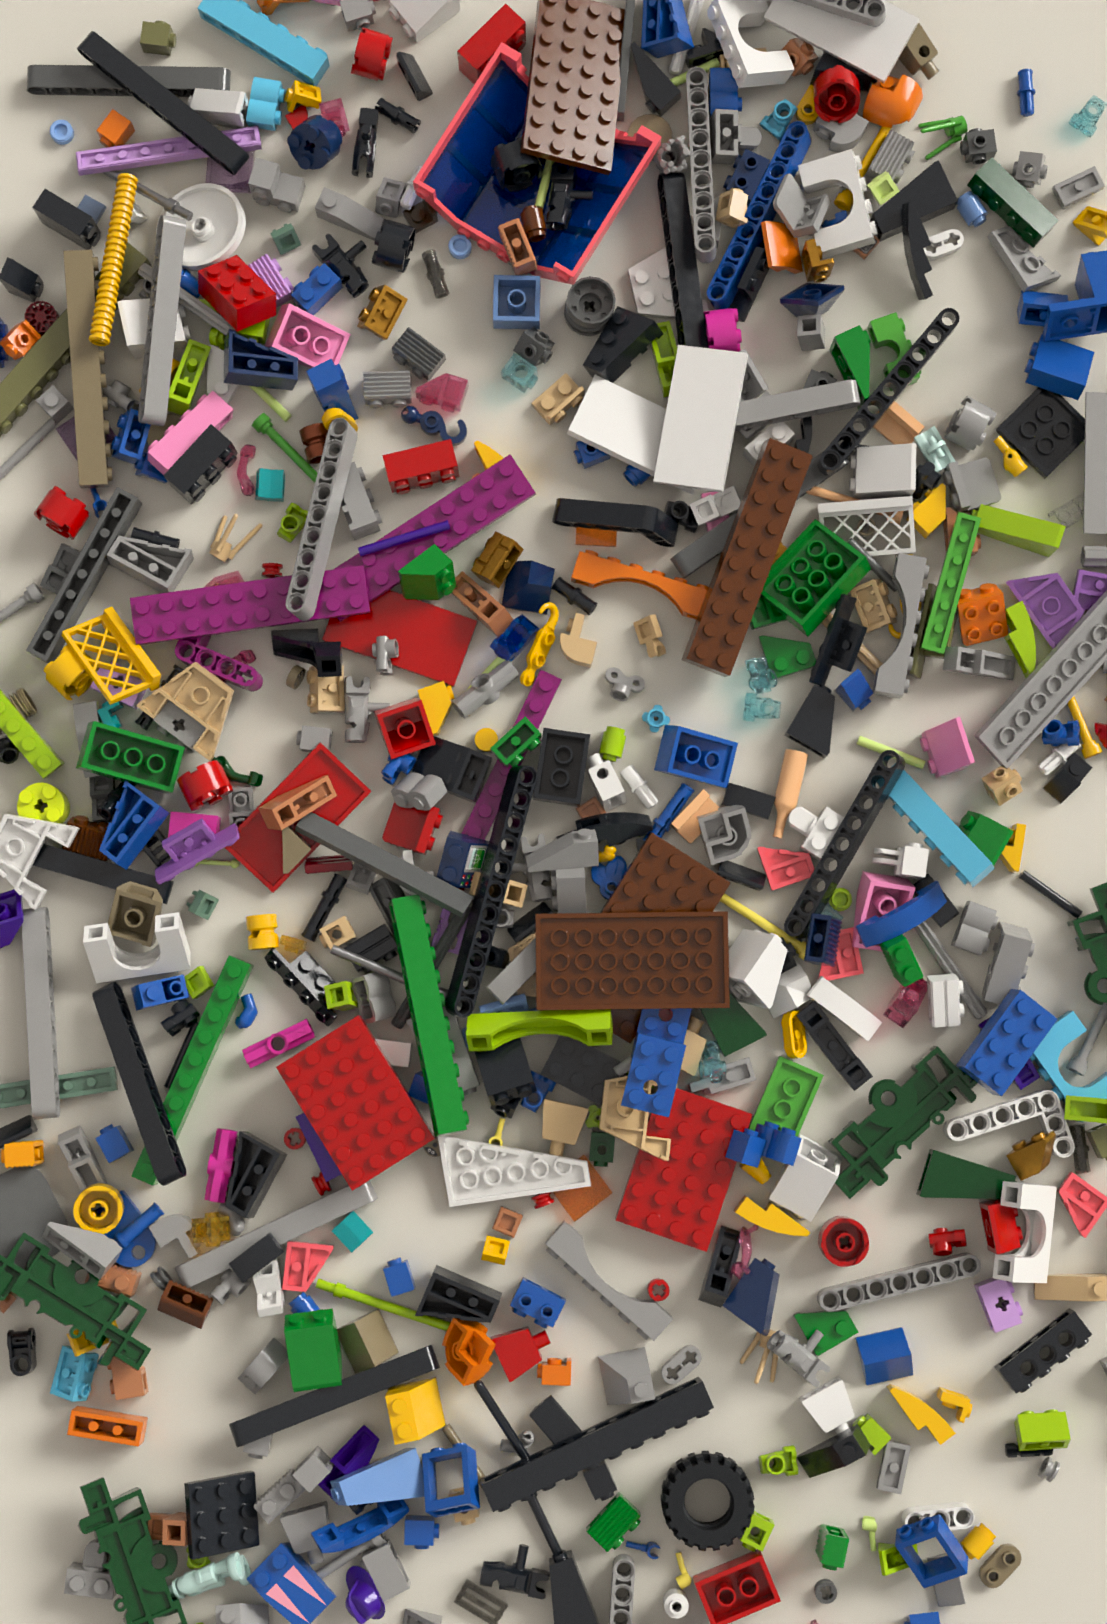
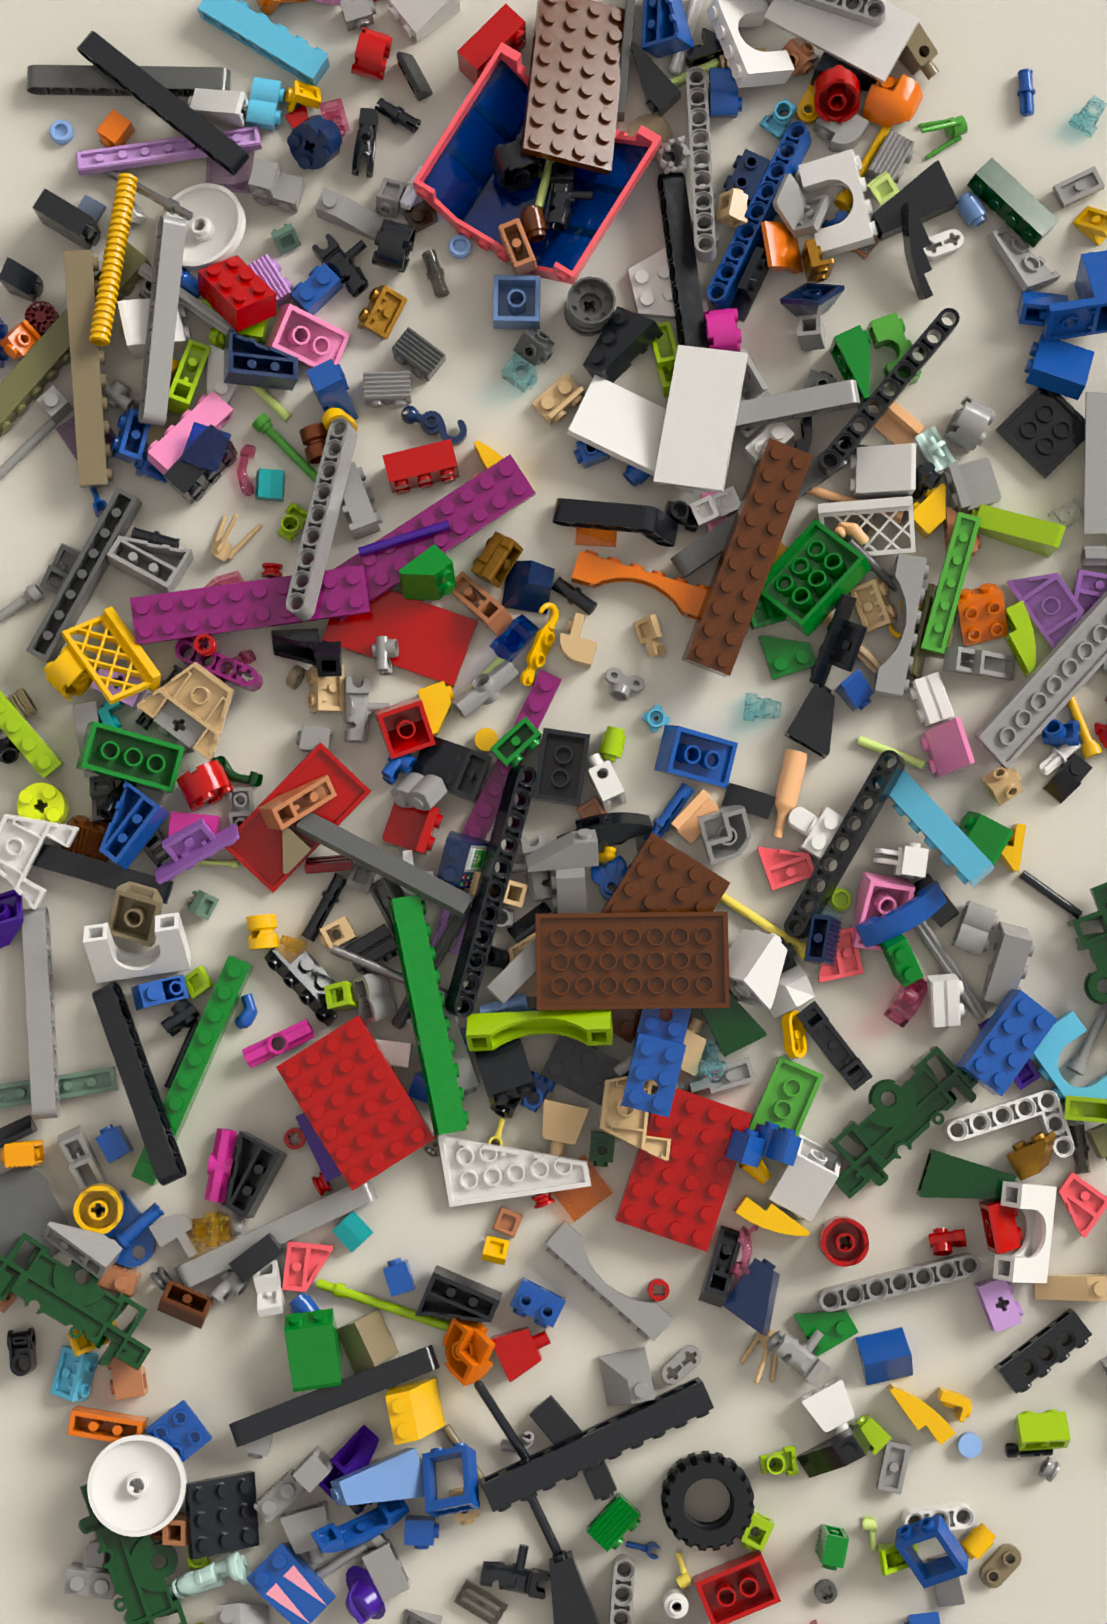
(62, 513): red brick -> none
(137, 1485): none -> white dish
(157, 38): olive brick -> none
(181, 1430): none -> blue bracket
(198, 647): none -> red bush
(205, 447): none -> clear blue piece
(264, 1366): light grey brick -> none
(445, 391): clear pink slope -> none
(555, 1372): orange brick -> none
(592, 1121): lime plate -> none
(639, 786): white axle -> none
(729, 136): light grey brick -> none
(742, 875): black slope -> none
(761, 678): clear light blue plate -> none
(844, 1008): white slope -> none
(851, 529): none -> light nougat arm
(931, 699): none -> white brick
(969, 1444): none -> light blue tile
(978, 145): dark grey brick -> none
(1013, 465): yellow piece -> none
(1026, 161): light grey brick -> none

